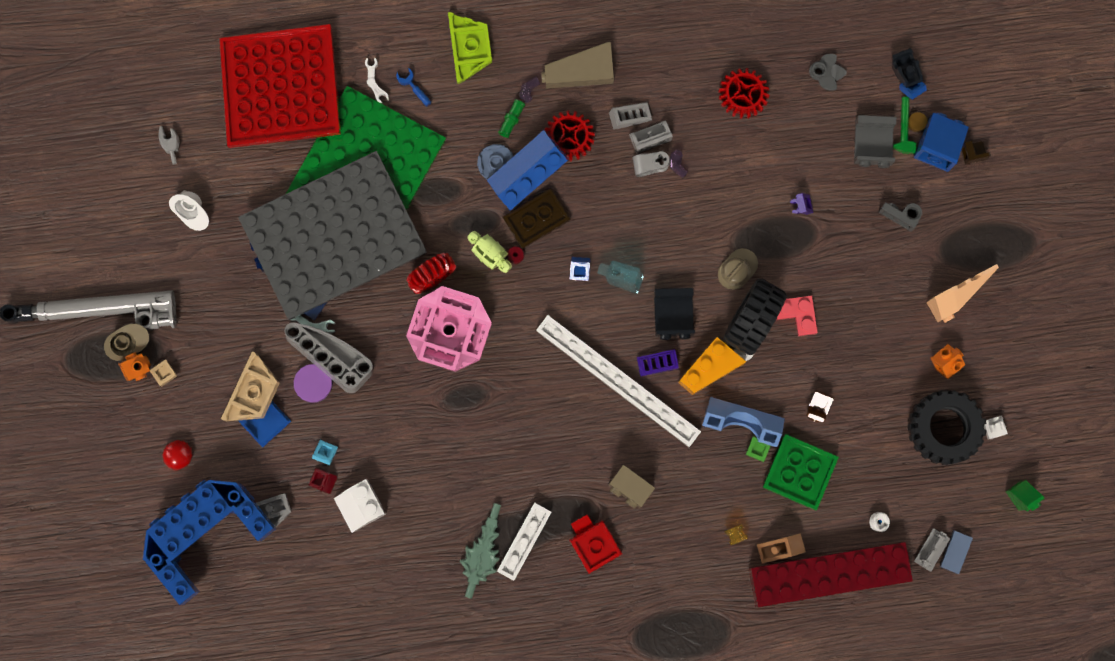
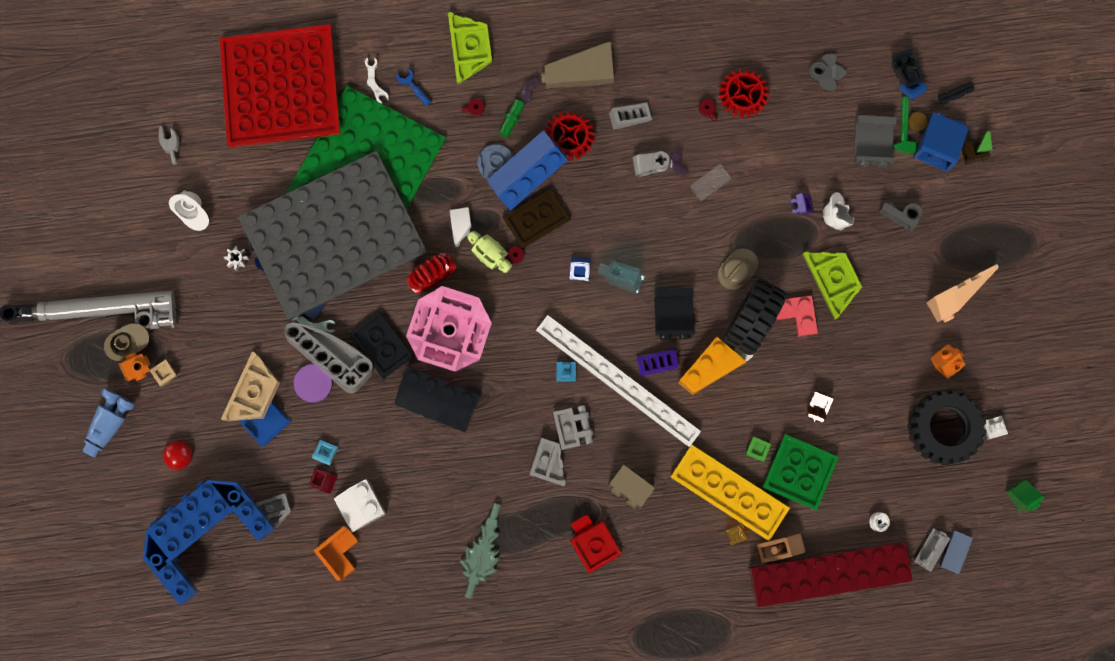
(106, 422): none -> medium blue piece
(240, 254): none -> white gear
(333, 550): none -> orange panel
(381, 345): none -> black tile
(436, 399): none -> black slope
(460, 224): none -> white slope
(470, 108): none -> dark red piece
(524, 541): white plate -> none
(548, 462): none -> light grey wing
(566, 371): none -> dark azure tile
(567, 427): none -> light grey plate
(651, 137): light grey hinge -> none
(707, 112): none -> dark red piece
(710, 182): none -> clear tile
(730, 492): none -> yellow plate
(765, 426): medium blue arch -> none
(834, 278): none -> lime wing
(836, 213): none -> white piece
(956, 93): none -> black axle
(985, 144): none -> bright green slope

